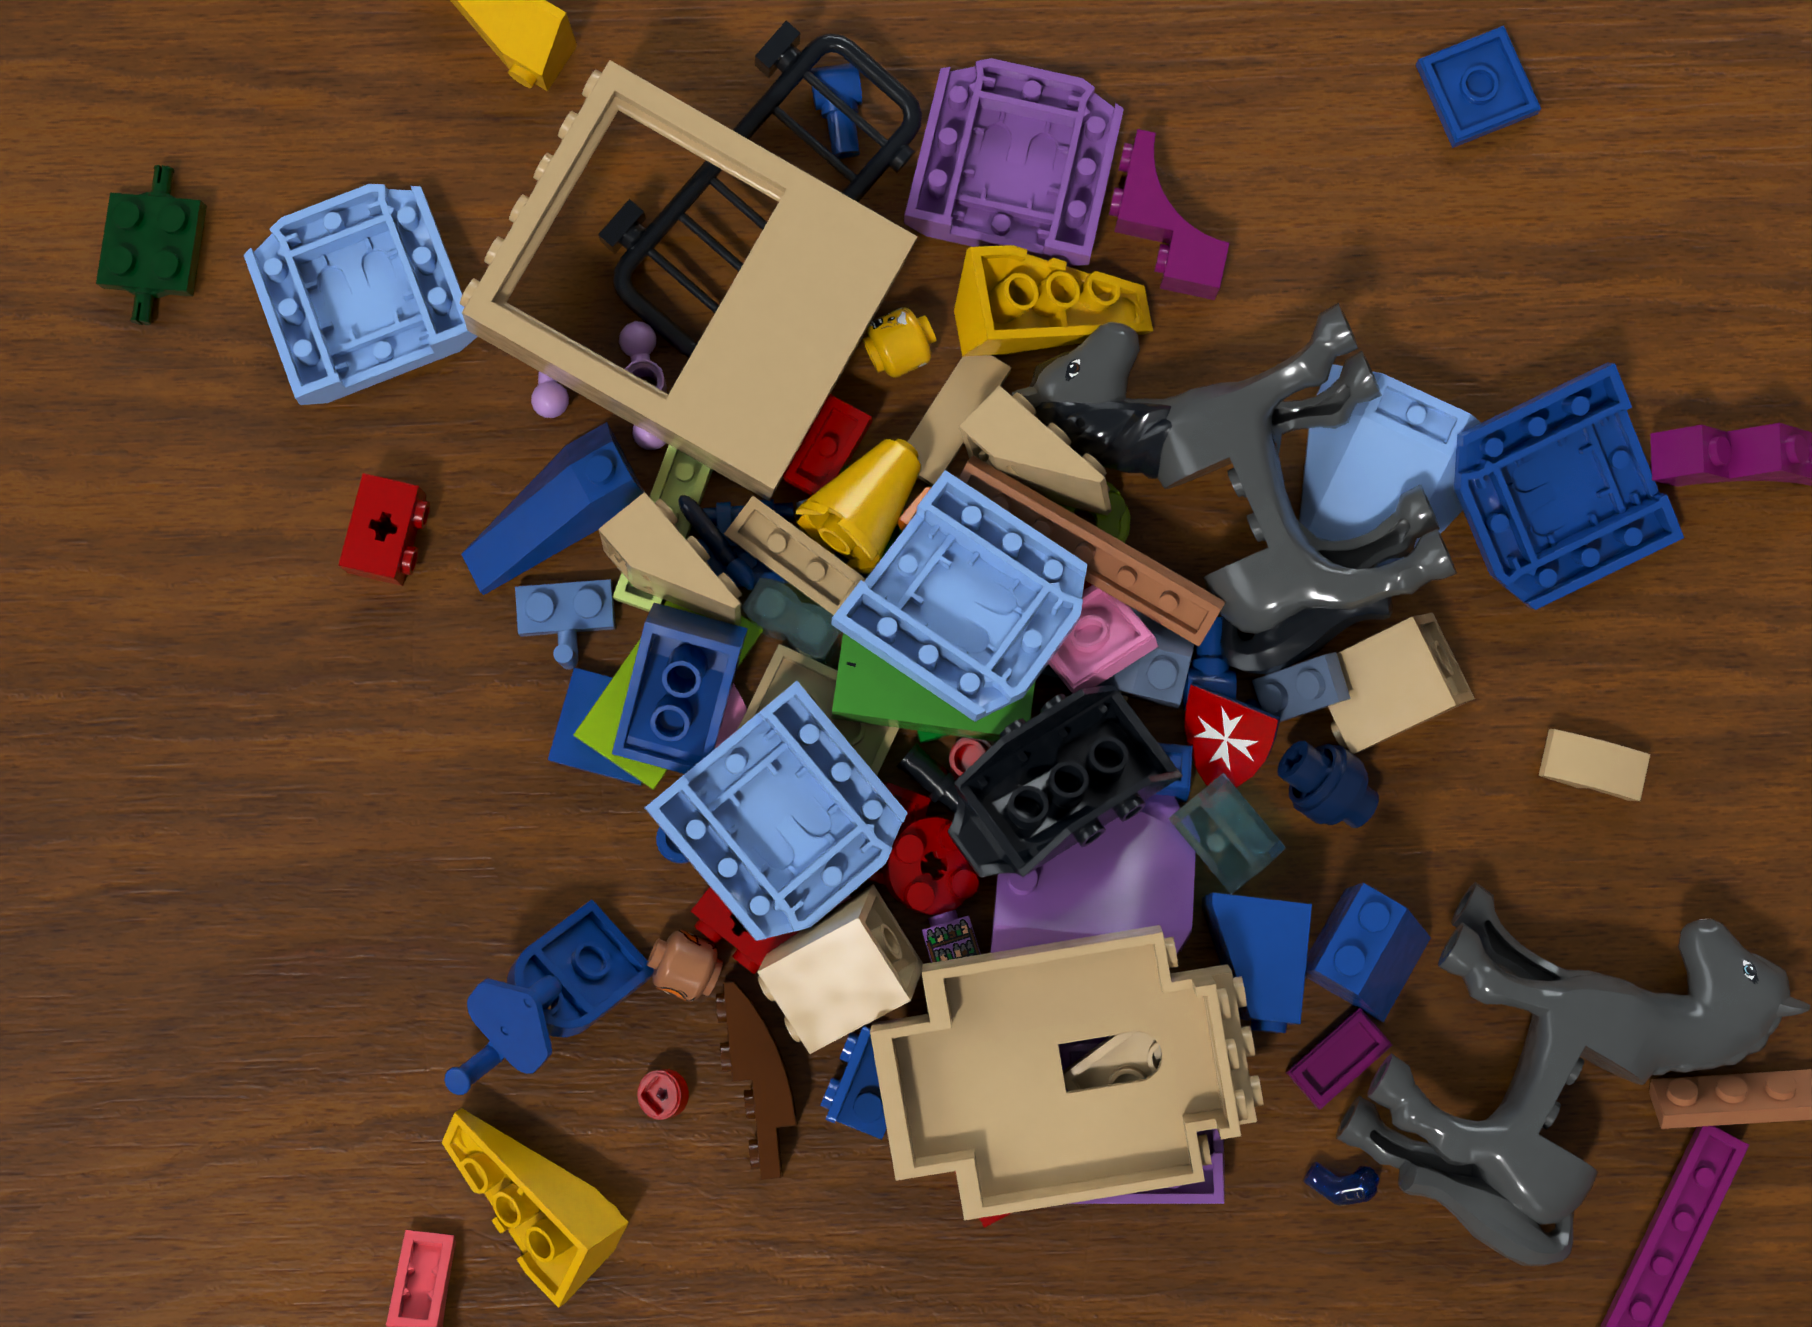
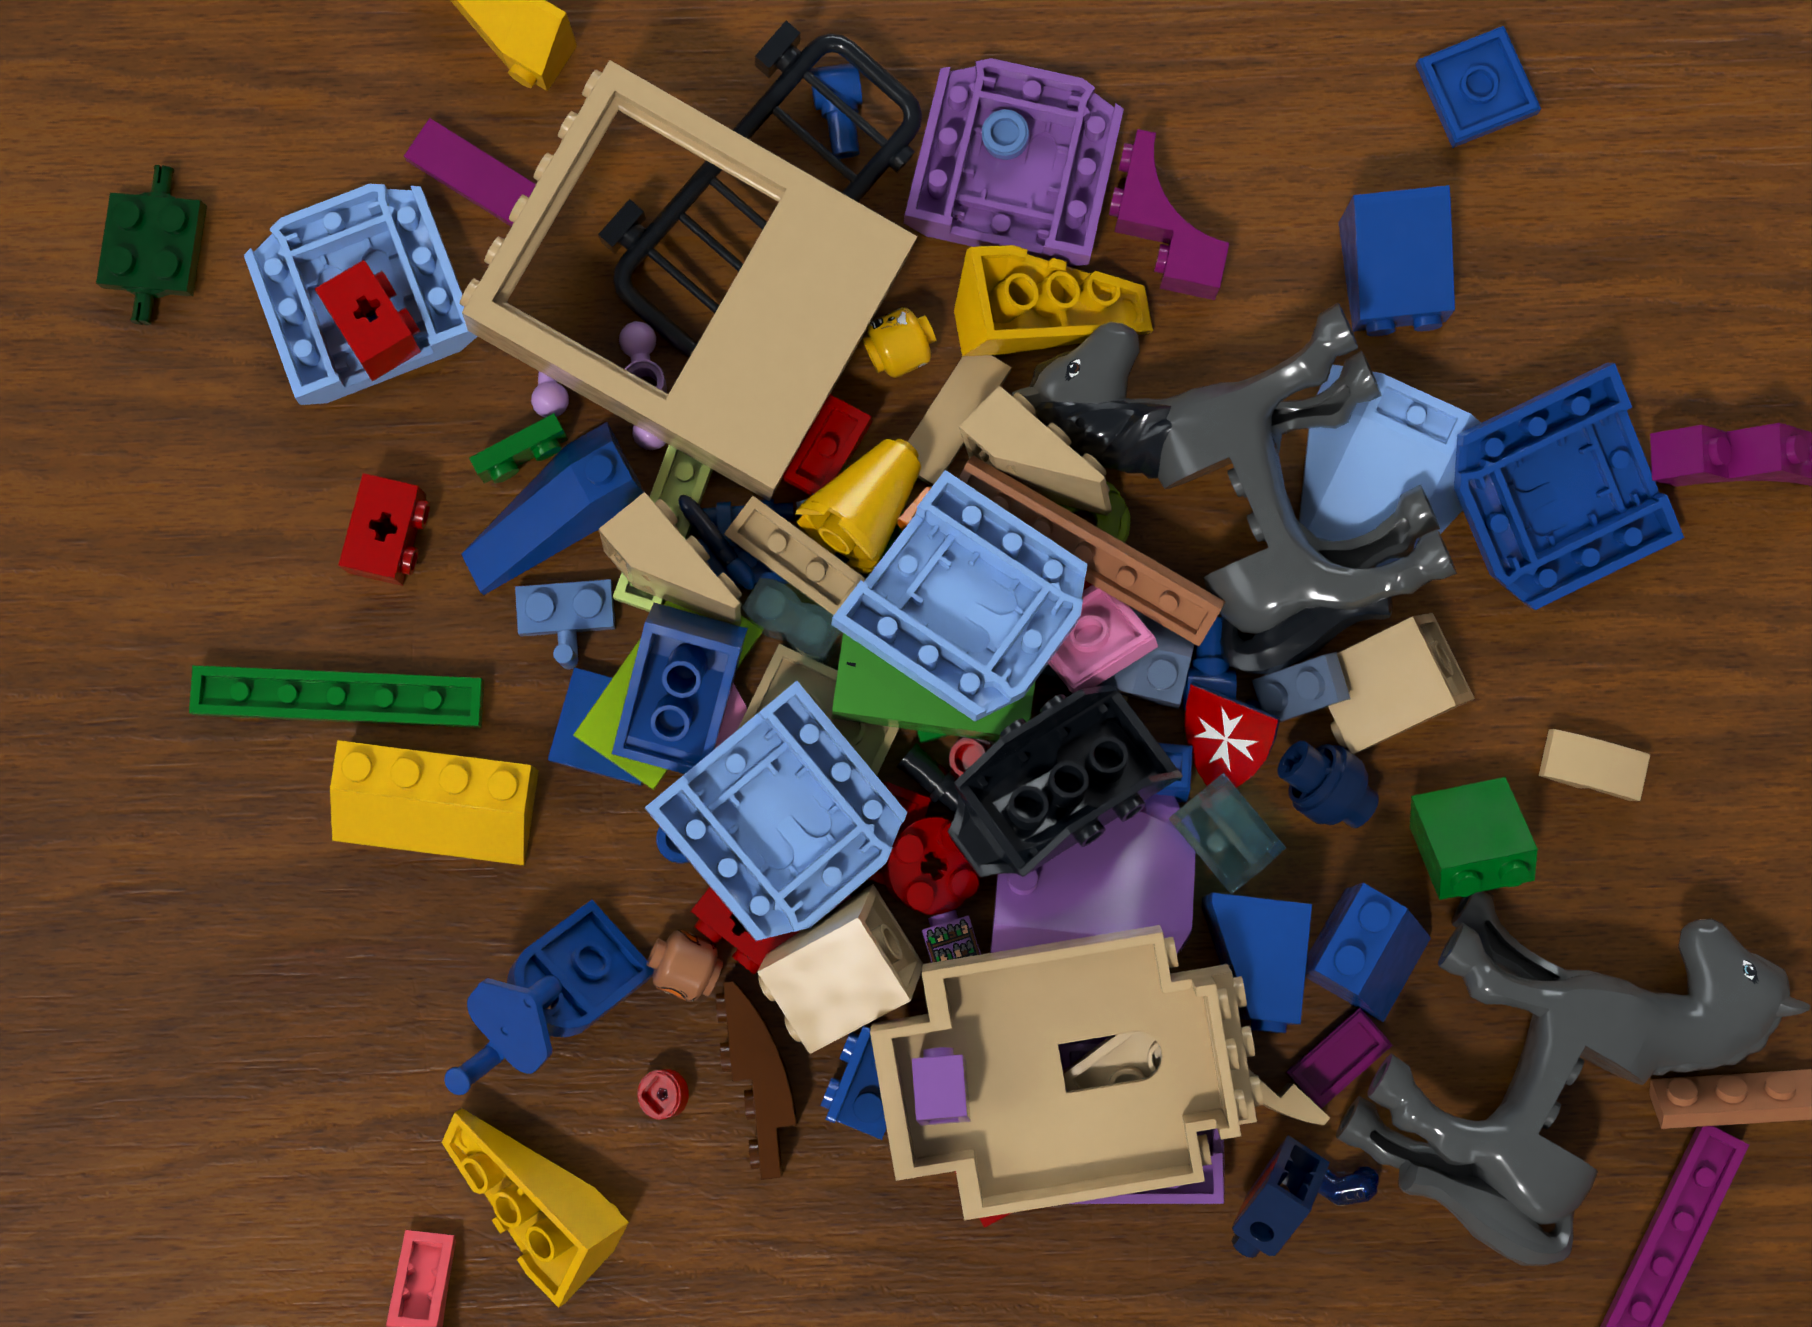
(336, 696): none -> green plate
(353, 299): none -> red brick
(432, 802): none -> yellow slope
(468, 170): none -> magenta tile
(503, 458): none -> green plate
(940, 1087): none -> medium lavender brick
(1005, 134): none -> medium blue tile
(1271, 1212): none -> dark blue torso
(1292, 1103): none -> tan slope
(1399, 259): none -> blue slope
(1473, 838): none -> green brick

